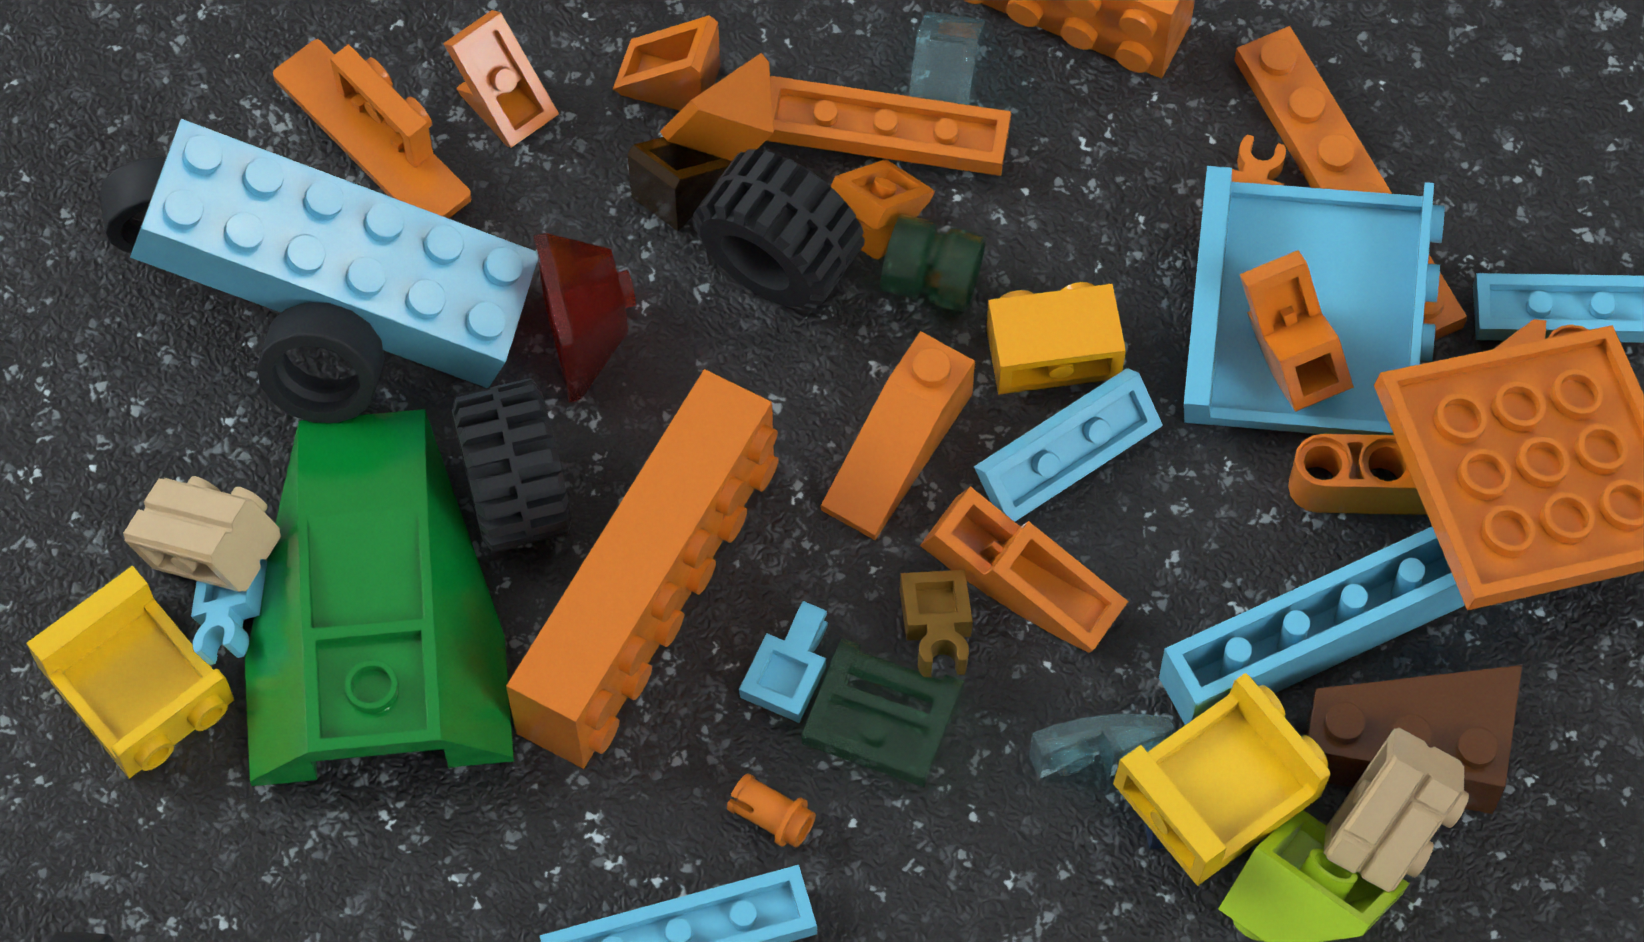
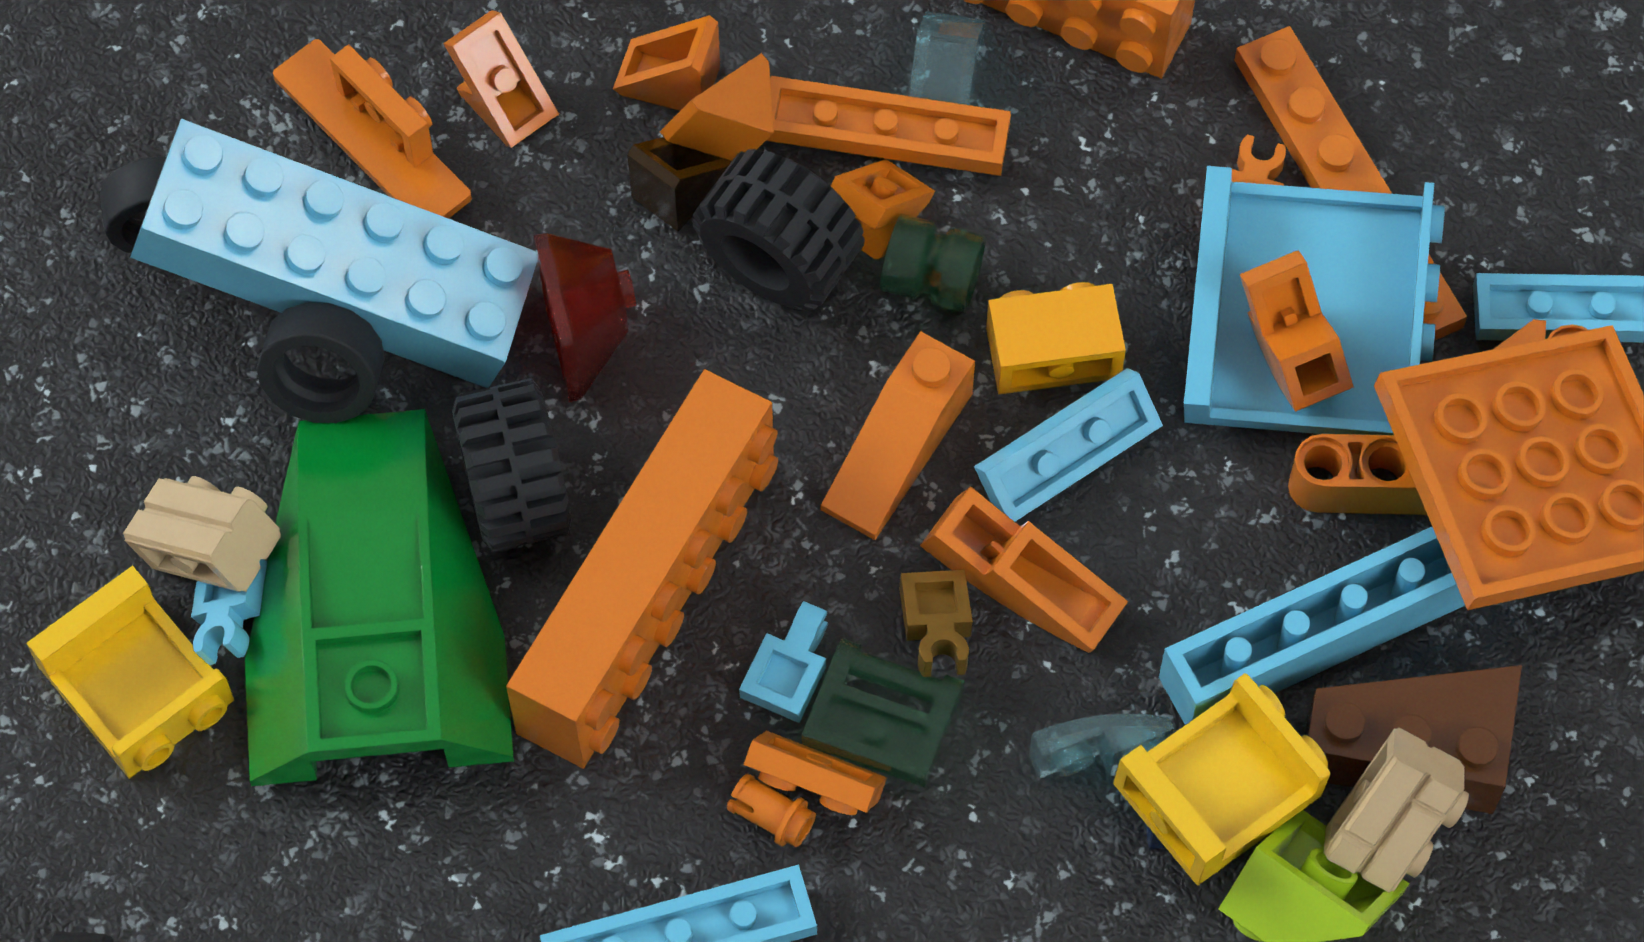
(791, 764): none -> orange plate

